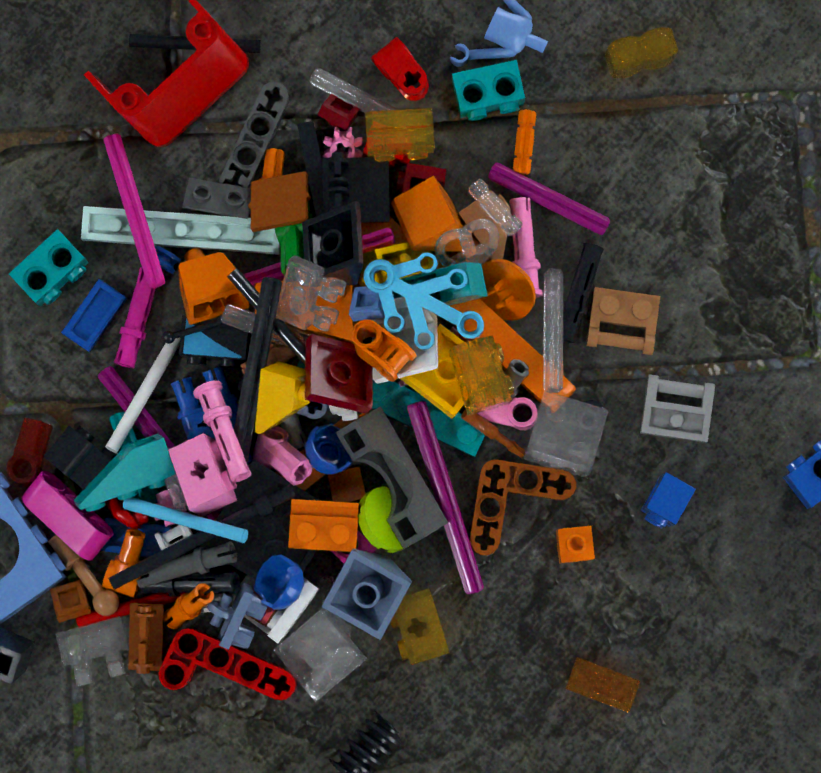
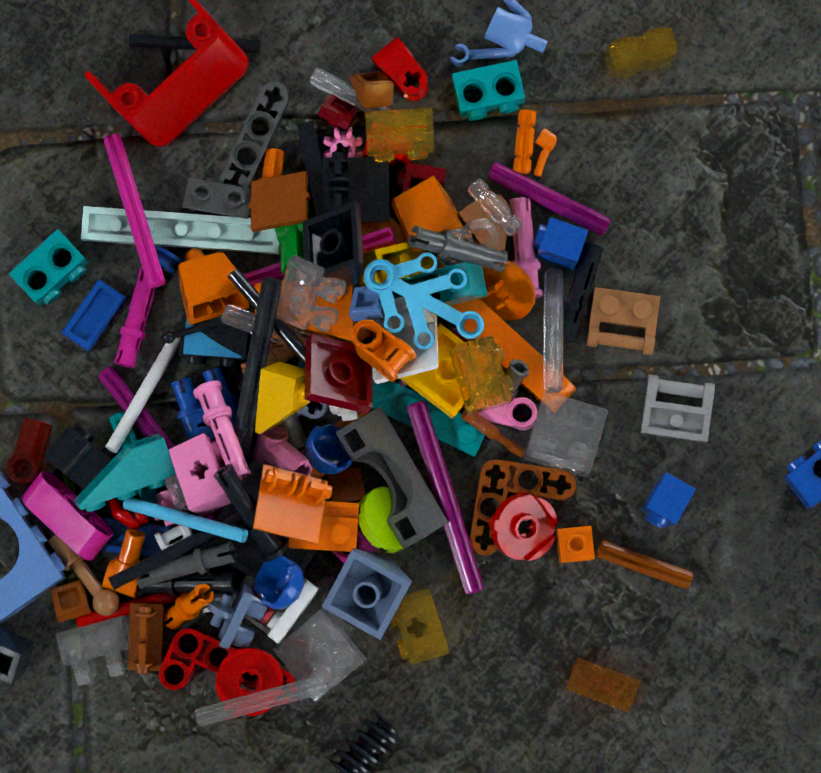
(255, 663): none -> red plate
(261, 700): none -> clear axle
(270, 544): none -> black pin
(291, 504): none -> orange hinge
(373, 89): none -> dark orange slope
(444, 245): none -> dark grey pin
(506, 522): none -> plate
(547, 141): none -> orange hand
(560, 243): none -> blue brick
(644, 564): none -> dark orange axle

